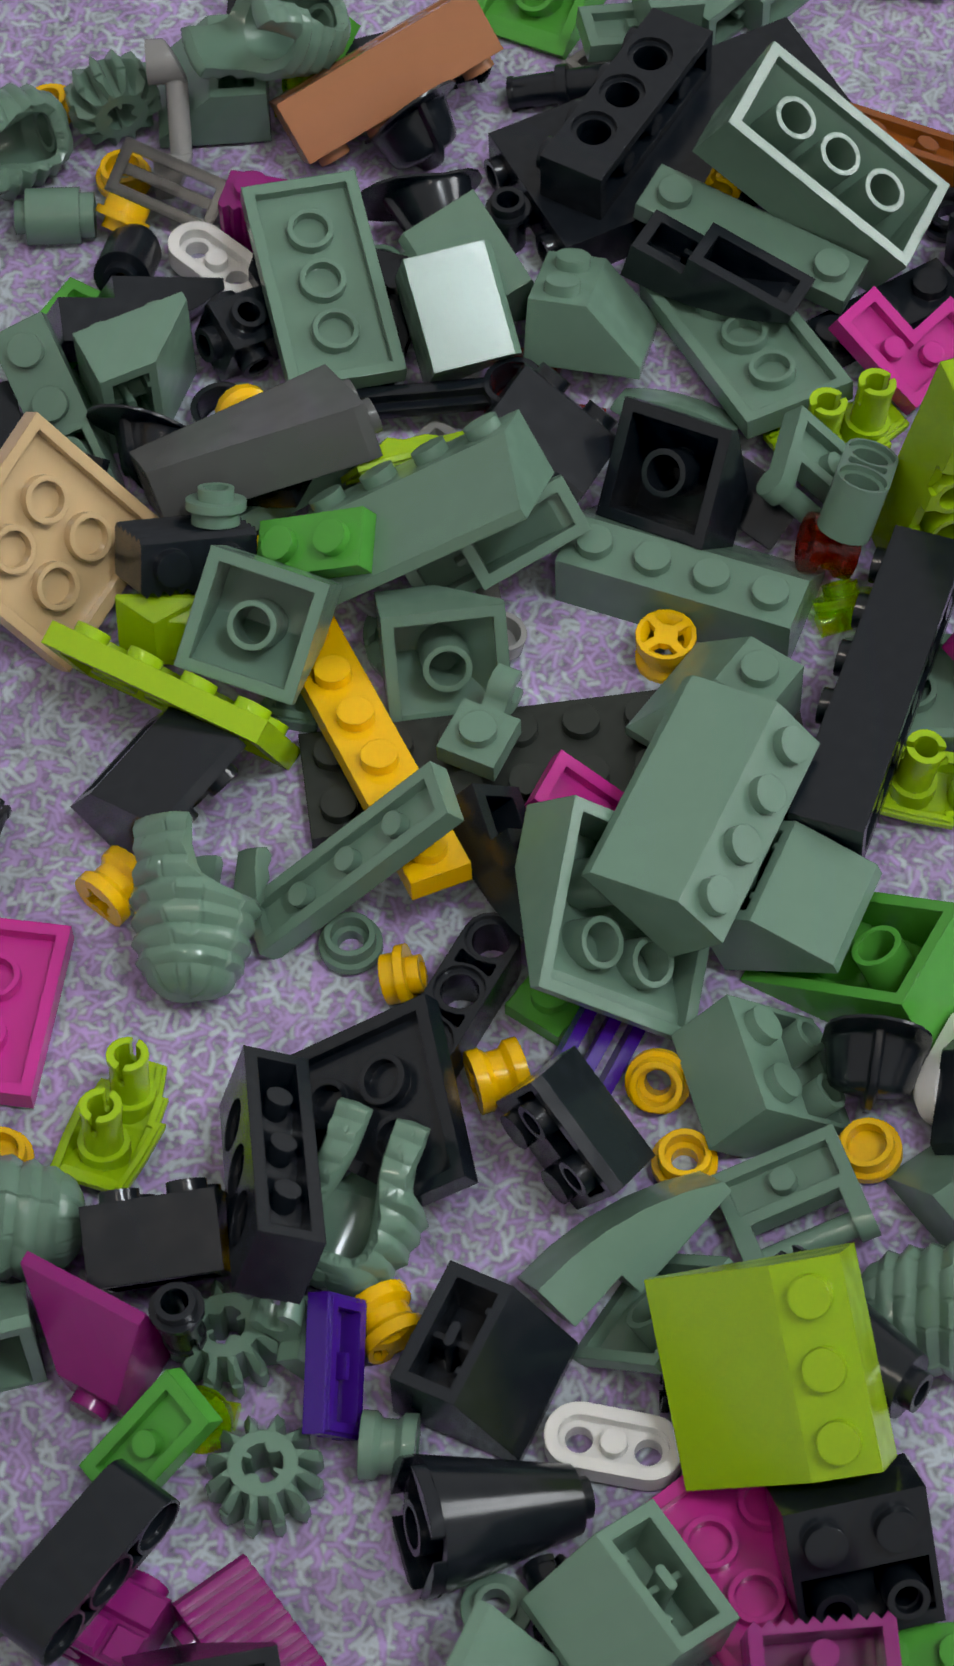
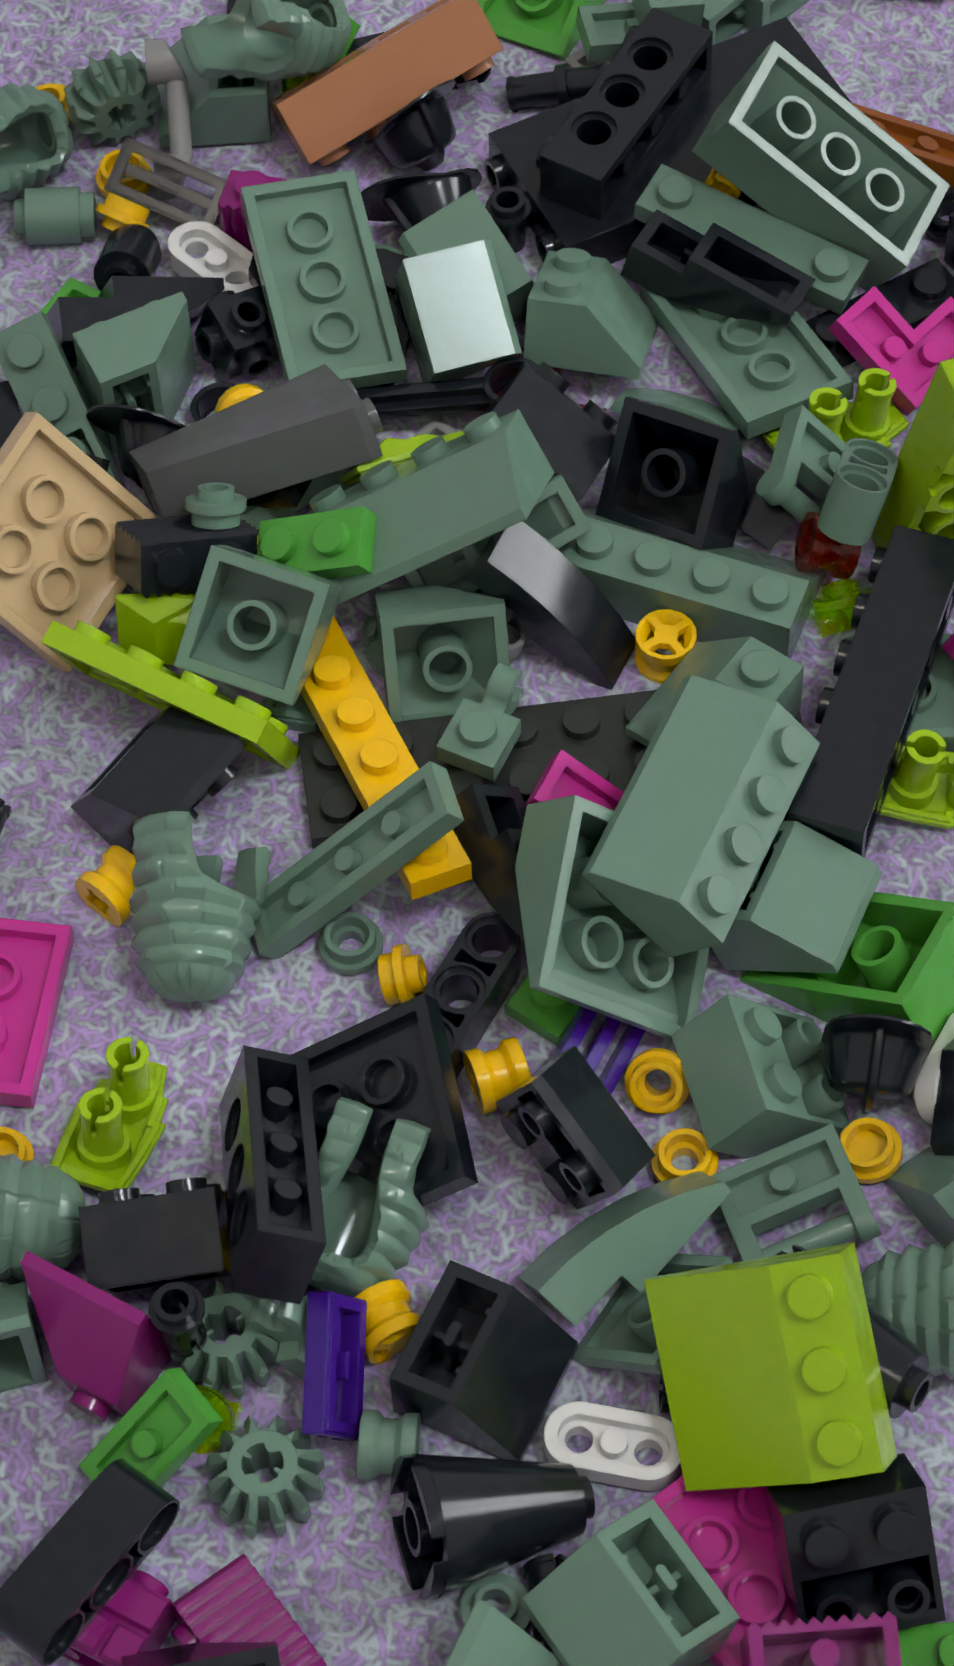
(554, 603): none -> black slope

